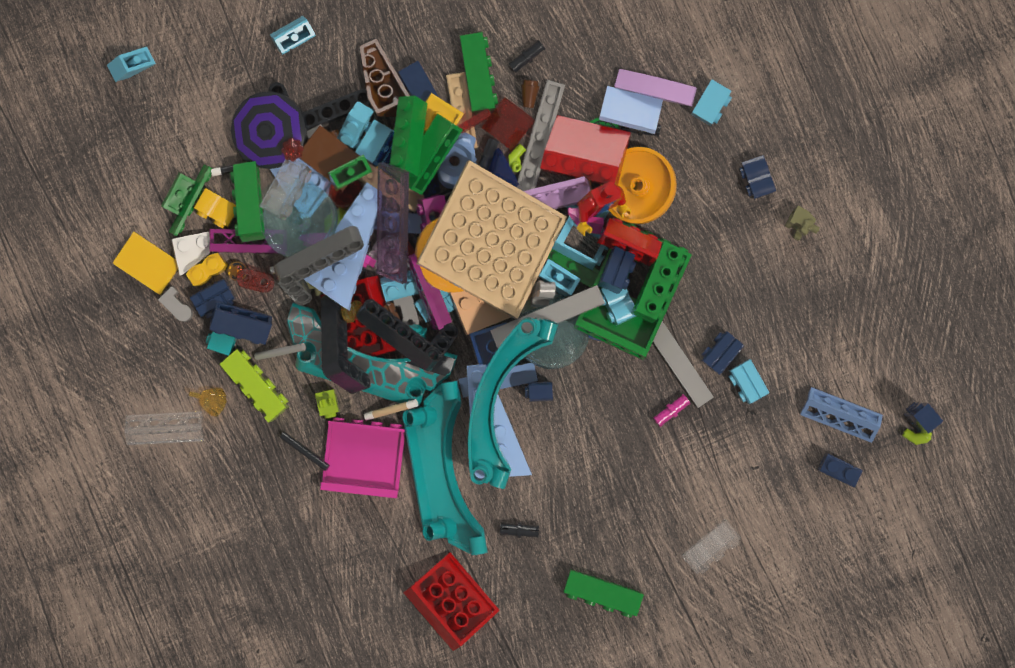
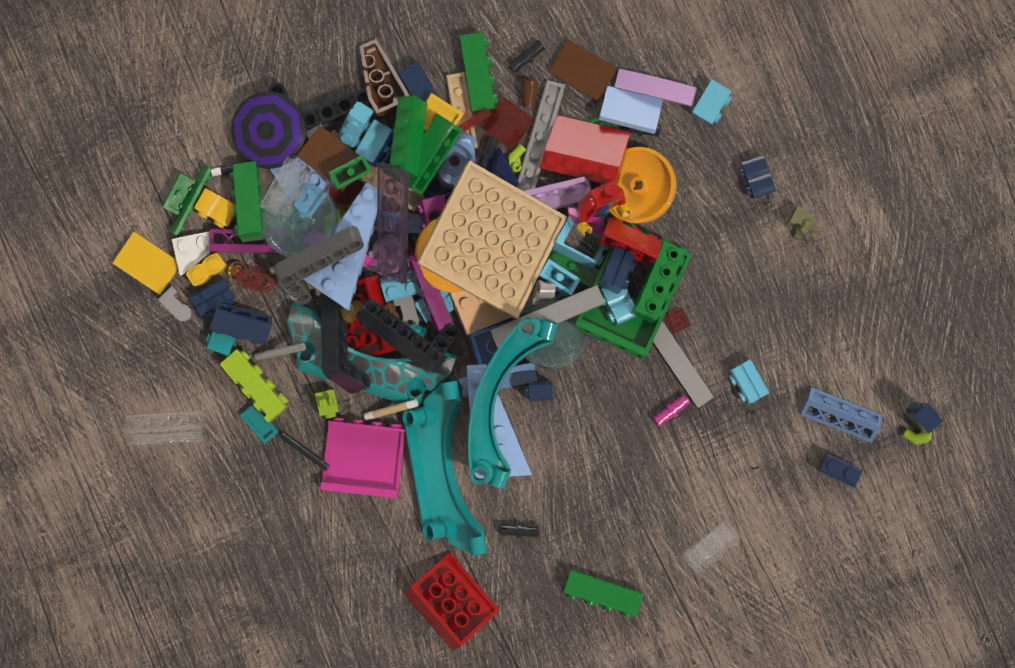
(130, 64): medium azure slope -> none
(211, 400): clear yellow piece -> none
(258, 424): none -> teal tile
(292, 35): medium azure brick -> none
(292, 149): clear red plant -> none
(583, 70): none -> reddish brown tile
(677, 321): none -> clear red tile
(722, 352): dark blue brick -> none

